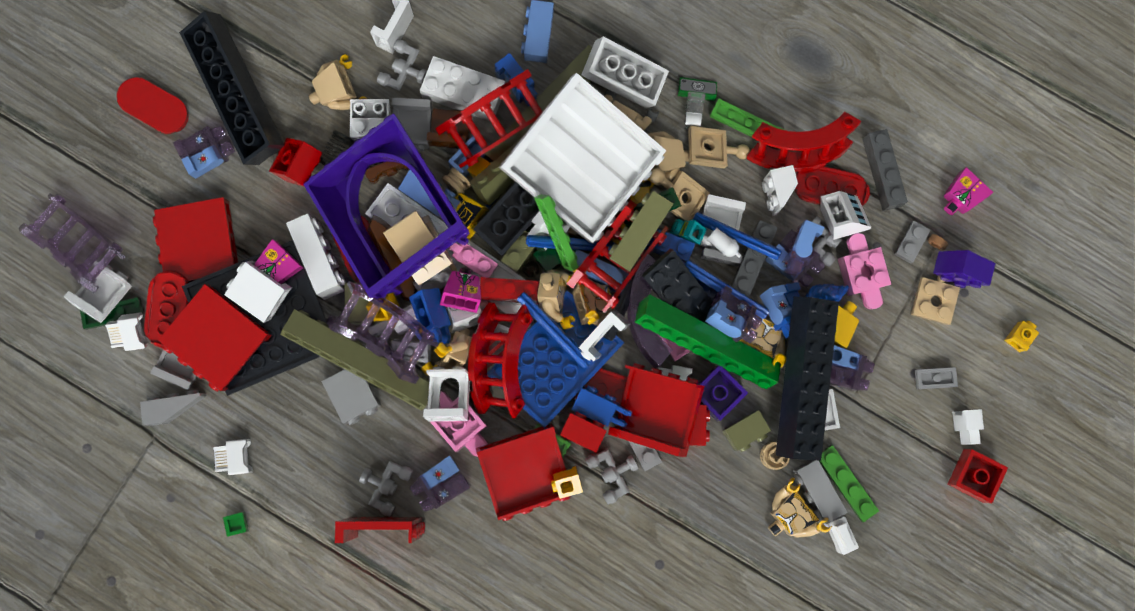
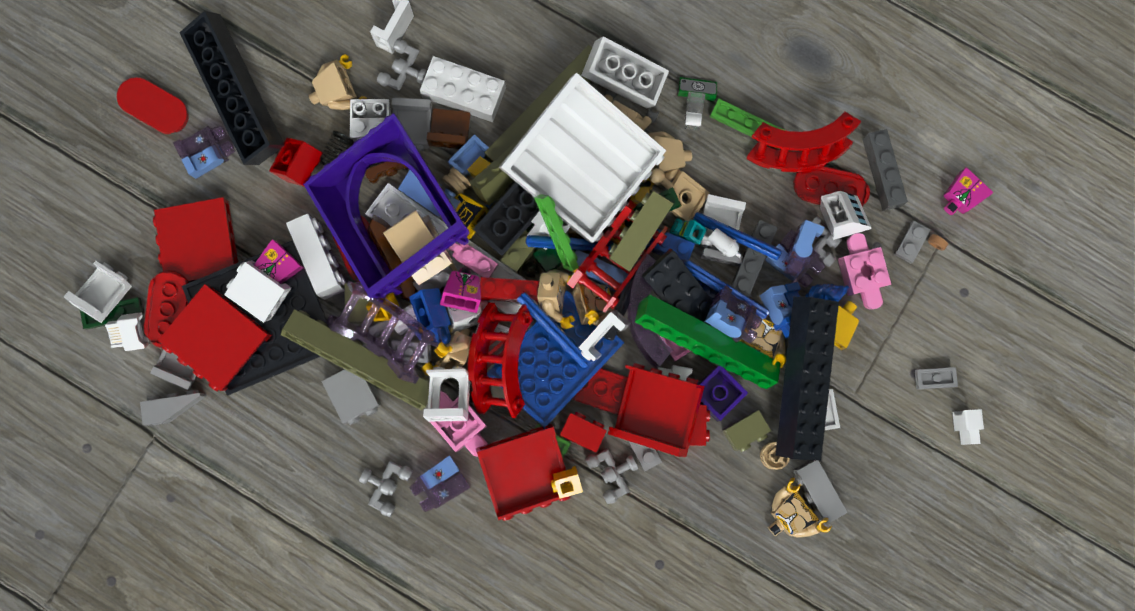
(80, 271): clear purple fence -> none
(233, 457): white piece -> none
(235, 524): green plate -> none
(348, 528): red panel -> none
(484, 105): red fence -> none
(509, 68): blue hips -> none
(537, 31): medium blue brick -> none
(599, 407): blue hinge -> none
(717, 141): tan plate -> none
(779, 186): white slope -> none
(842, 536): white piece -> none
(847, 484): bright green plate -> none
(850, 369): clear purple hips -> none
(946, 293): tan plate -> none
(964, 268): dark purple brick -> none
(977, 476): red brick -> none
(1016, 336): yellow brick -> none

